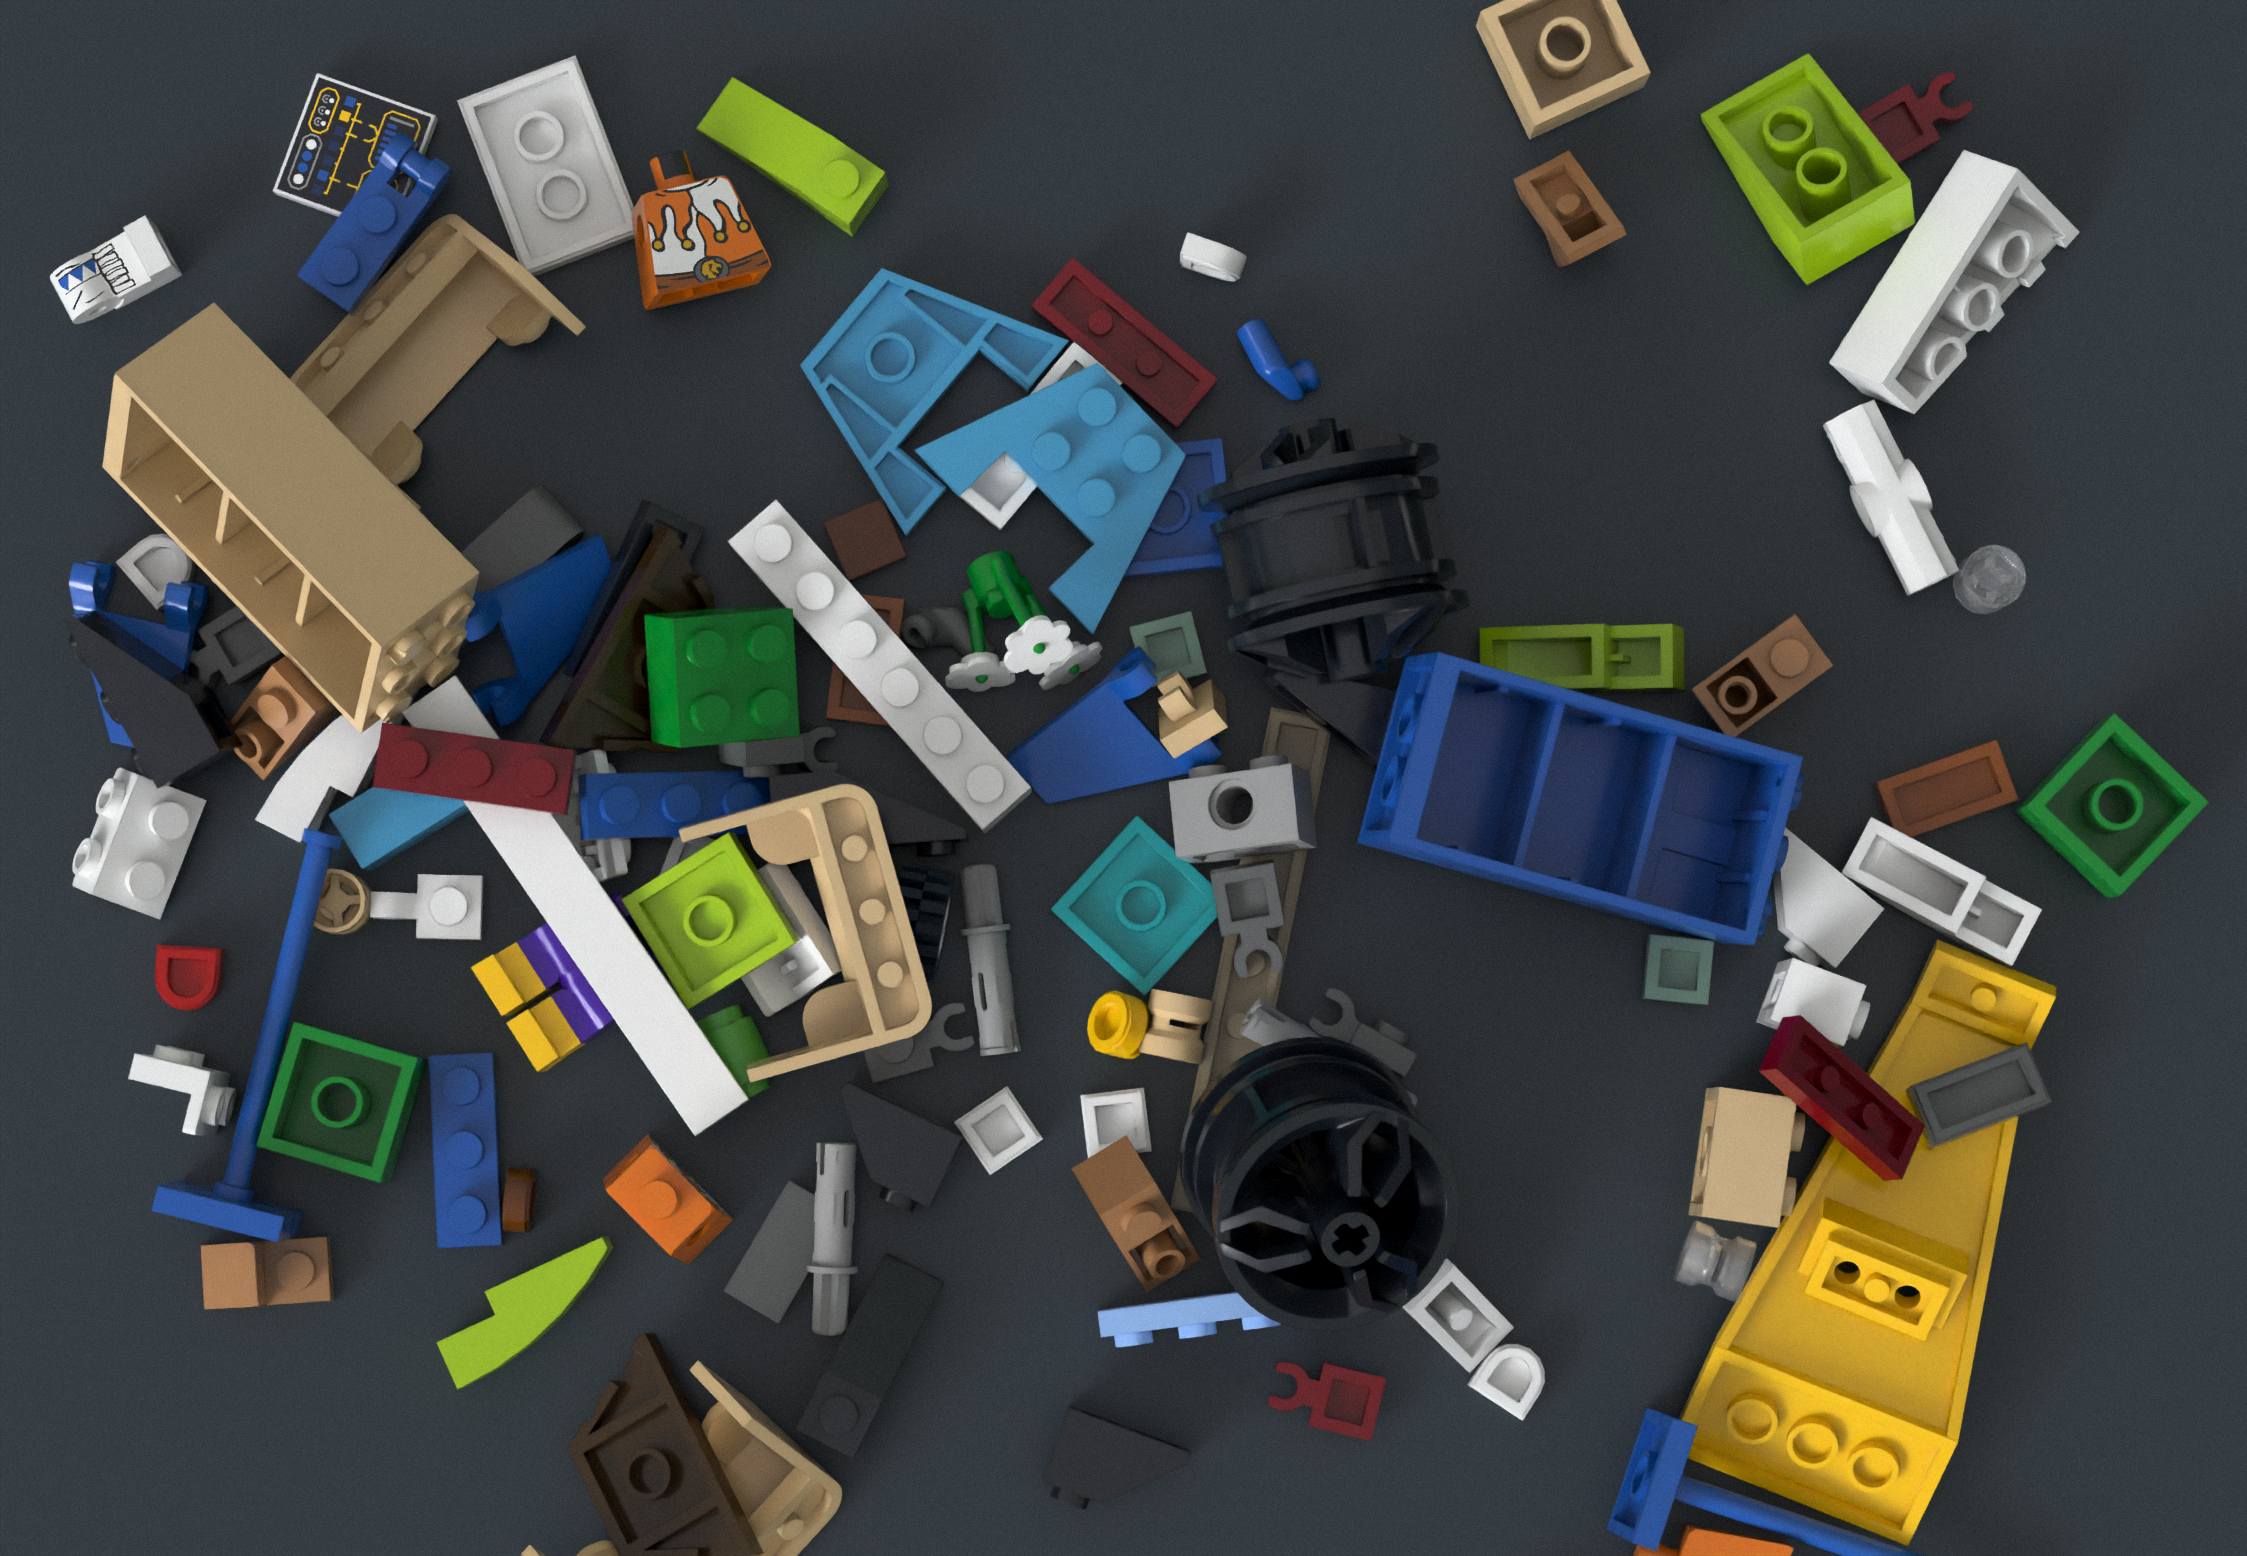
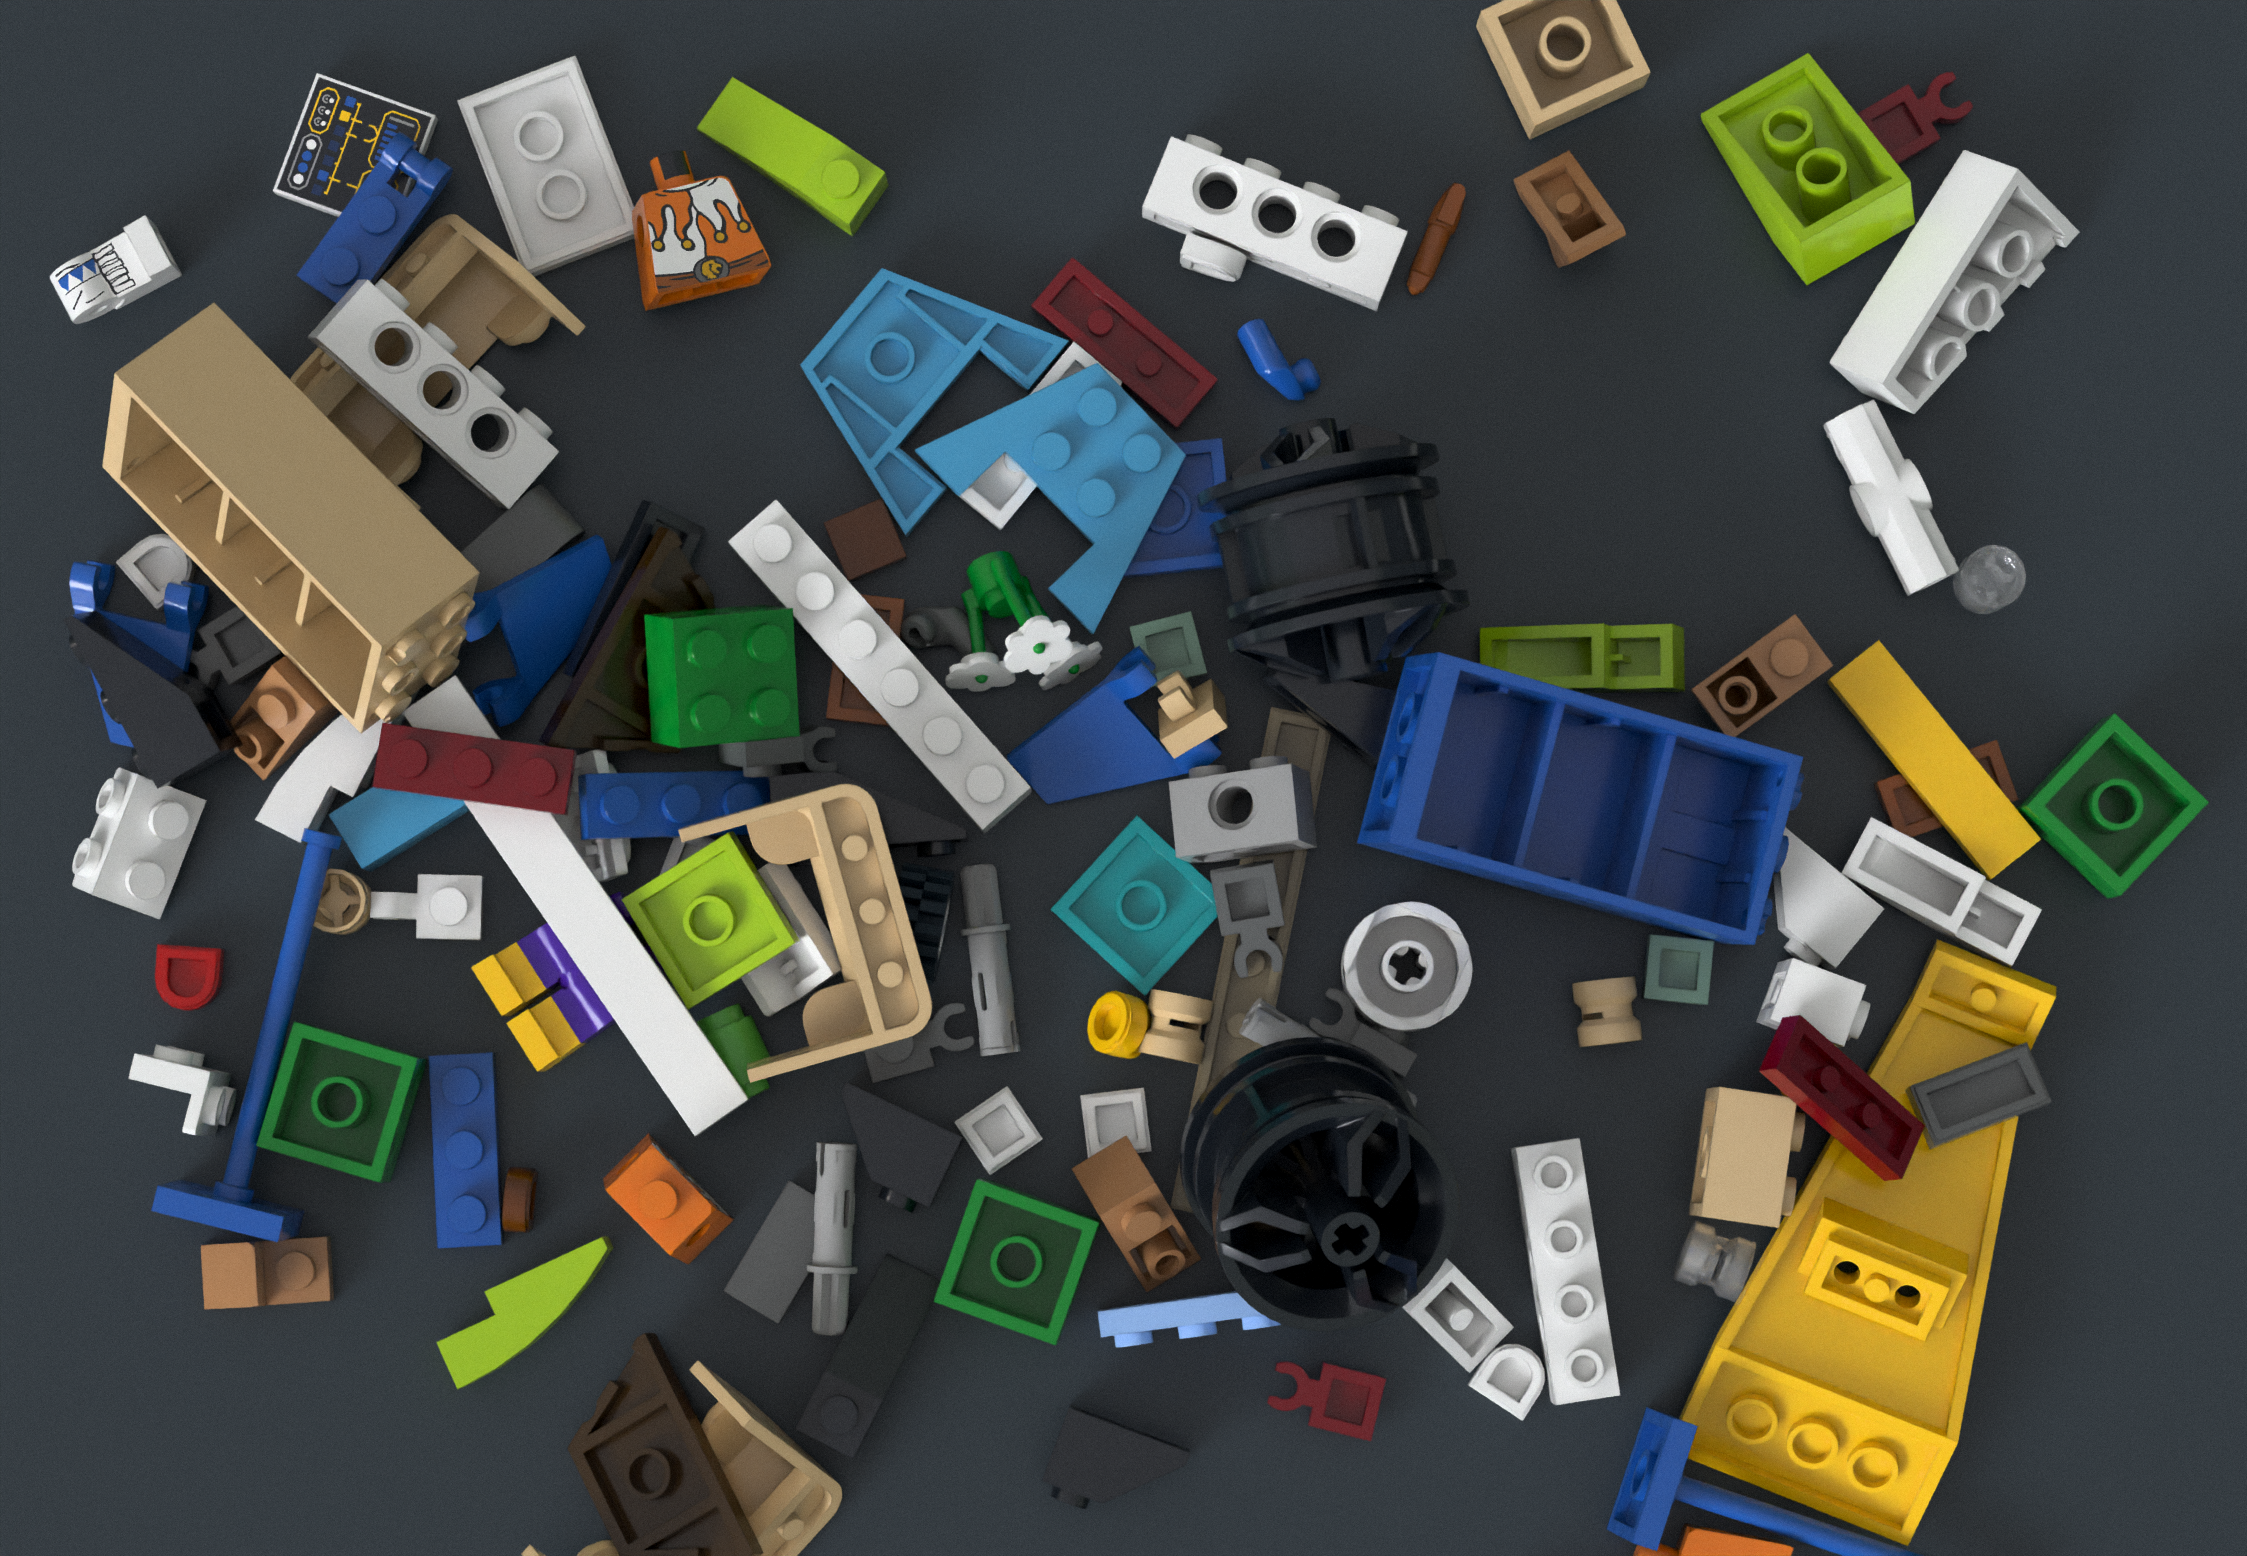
(349, 339): none -> white brick
(1017, 1261): none -> green brick
(1357, 276): none -> white brick
(1440, 227): none -> dark orange piece
(1441, 956): none -> white brick
(1565, 1271): none -> white brick
(1607, 1011): none -> tan wheel
(1933, 760): none -> yellow tile

